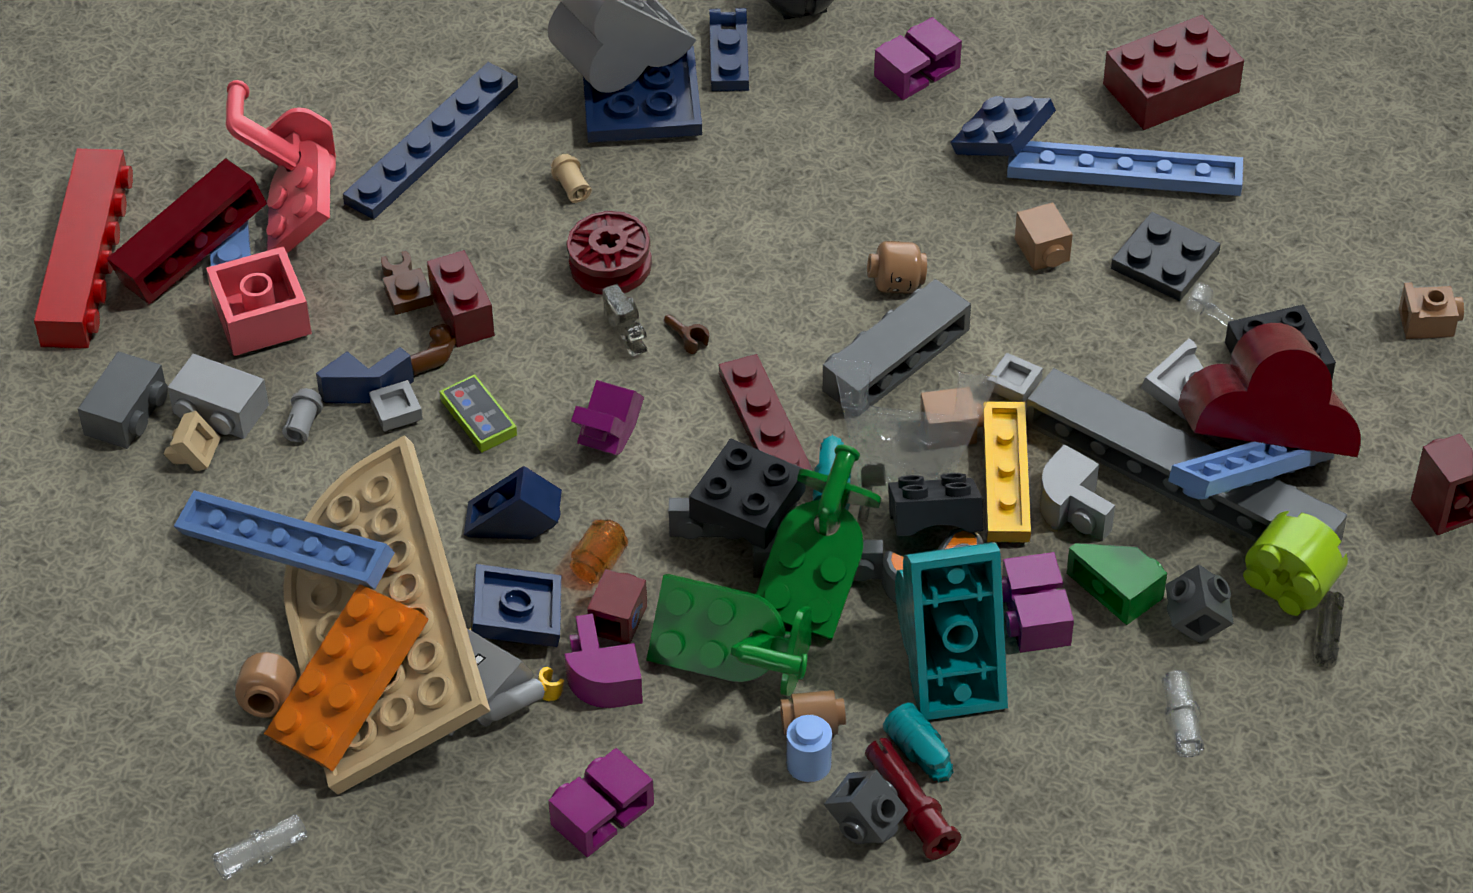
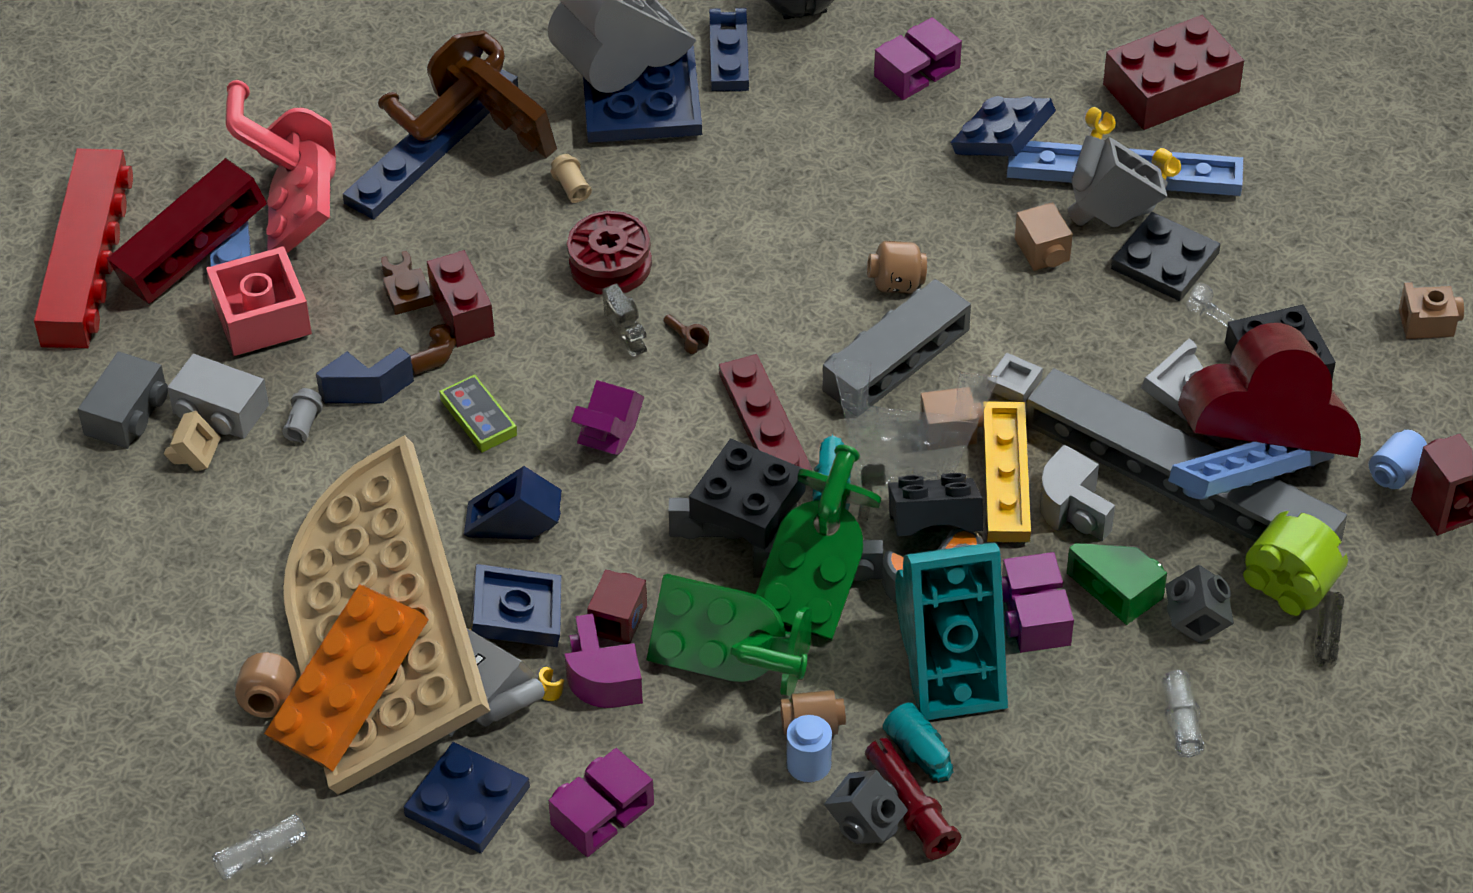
(285, 539): medium blue plate -> none
(395, 405): light grey plate -> none
(461, 77): none -> reddish brown plate
(466, 797): none -> dark blue plate
(598, 550): clear orange brick -> none
(1114, 180): none -> light grey torso
(1397, 459): none -> light blue brick

